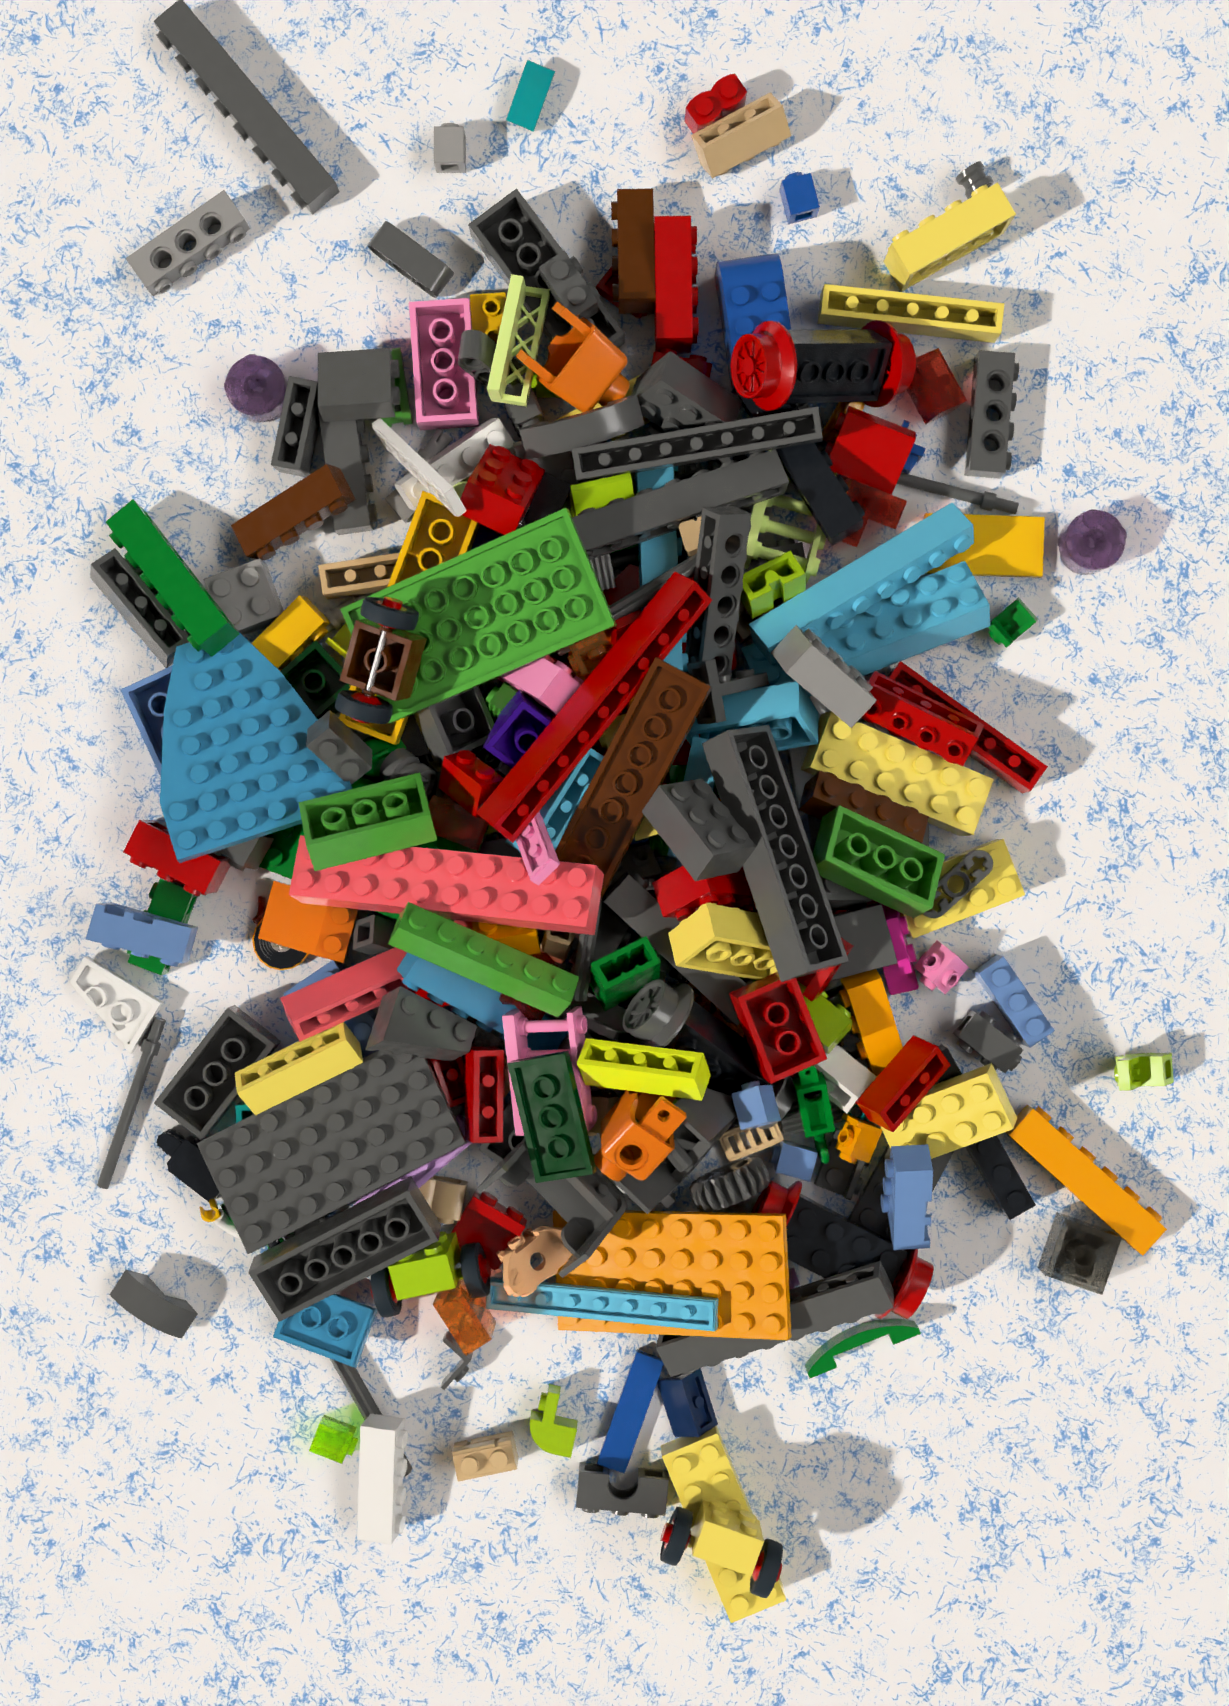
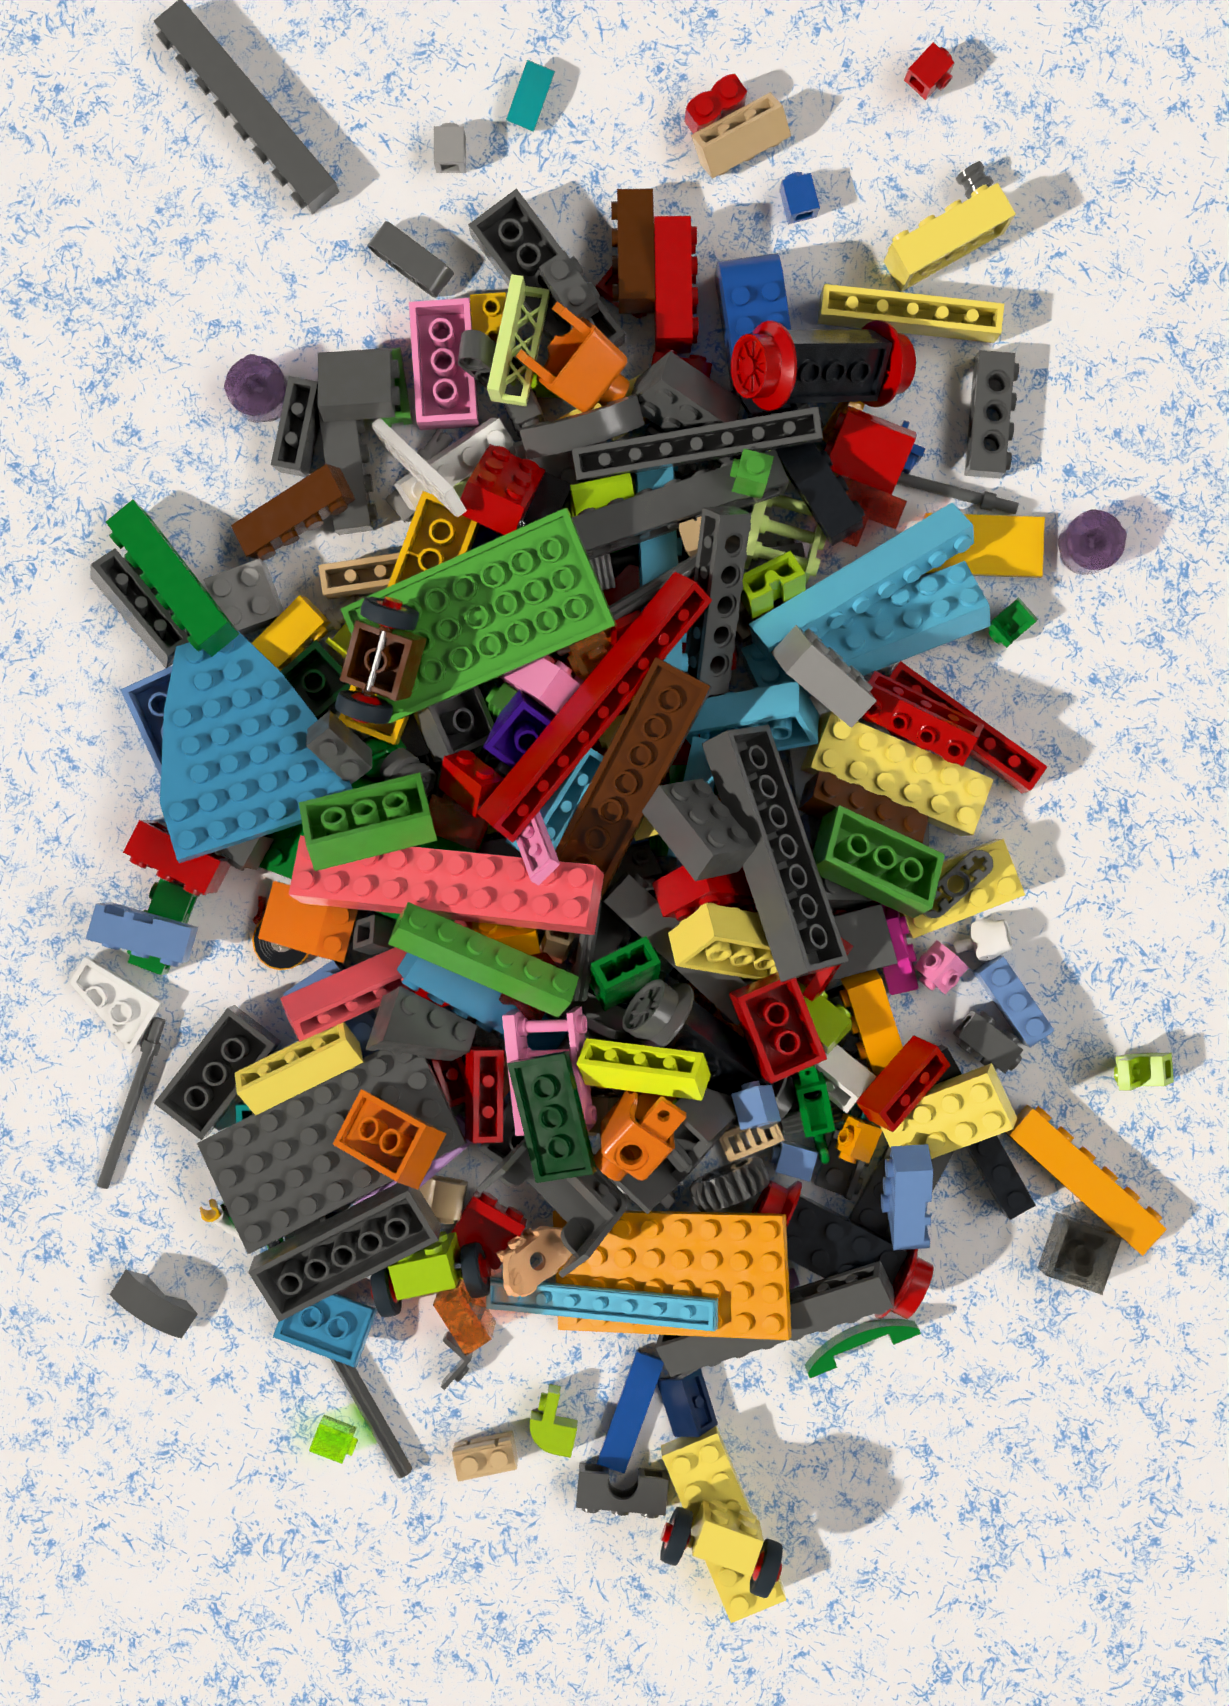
(188, 1163): black hinge -> none
(191, 228): light grey brick -> none
(381, 1478): white brick -> none
(389, 1139): none -> orange slope
(722, 685): dark grey bracket -> none
(751, 473): none -> bright green brick
(930, 71): none -> red brick
(934, 387): clear red brick -> none
(987, 939): none -> white piece

